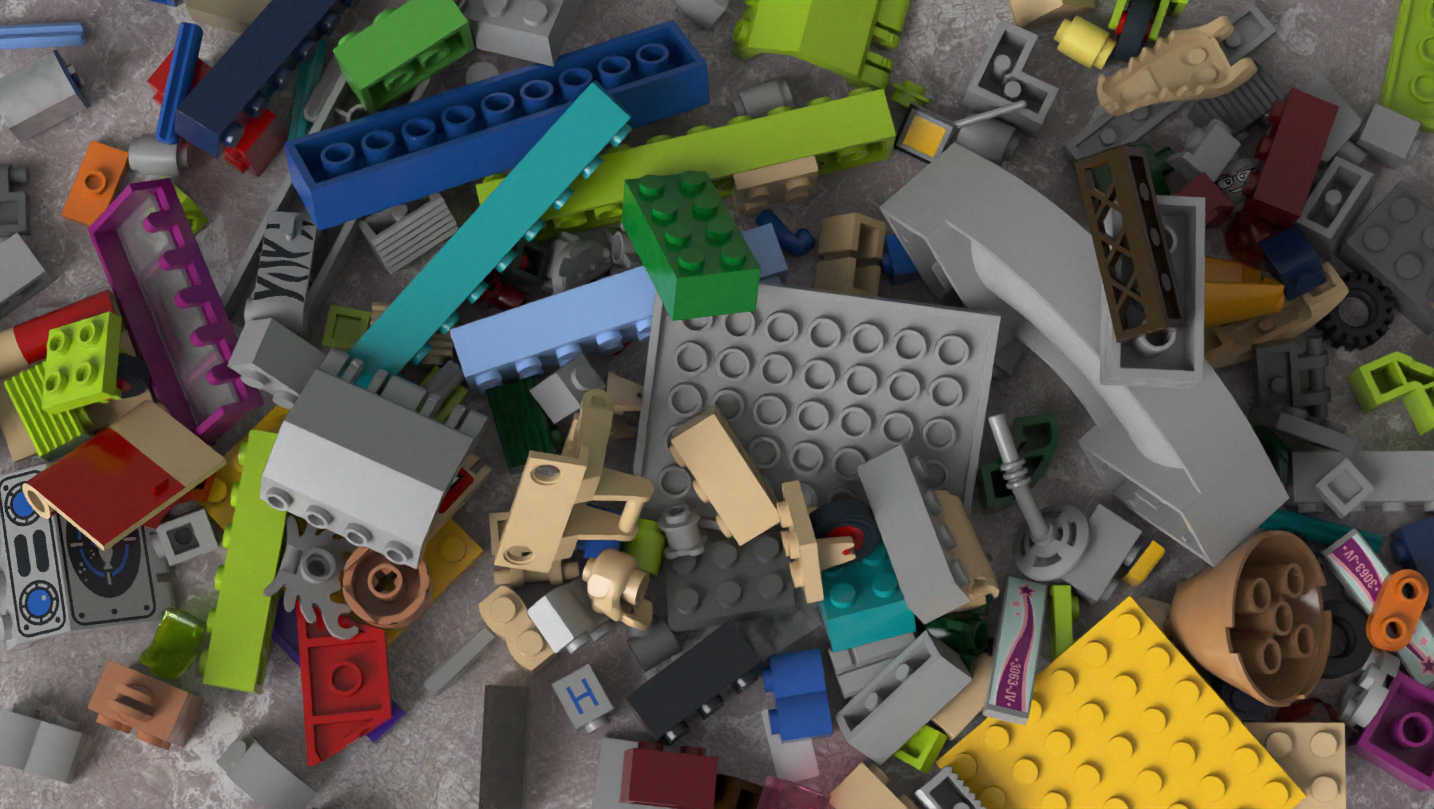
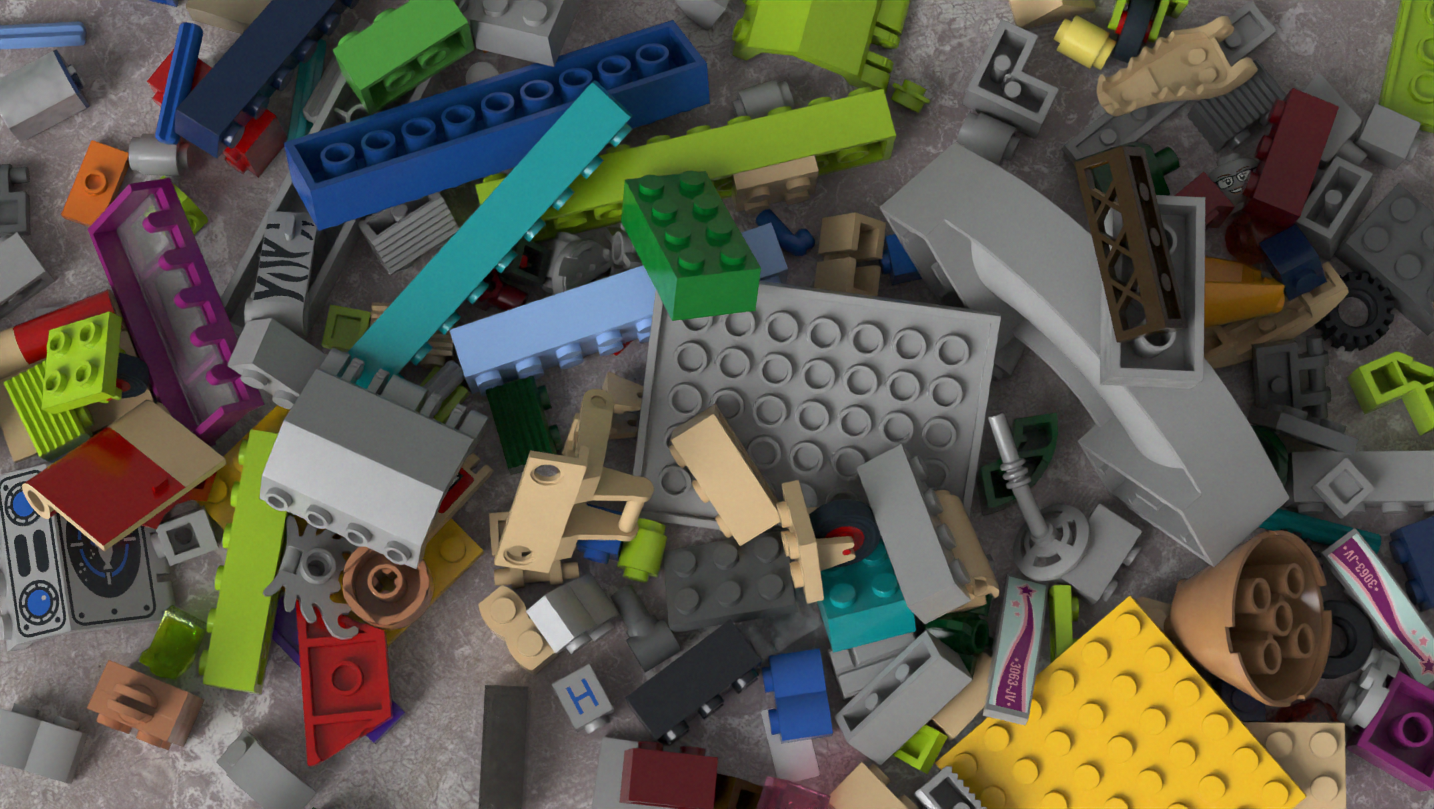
(459, 662): light grey tile -> none
(565, 387): light grey brick -> none
(618, 588): tan head -> none
(682, 531): light grey brick -> none
(929, 134): piece -> none
(1143, 564): yellow tile -> none
(1206, 151): light grey brick -> none
(1396, 608): orange plate -> none

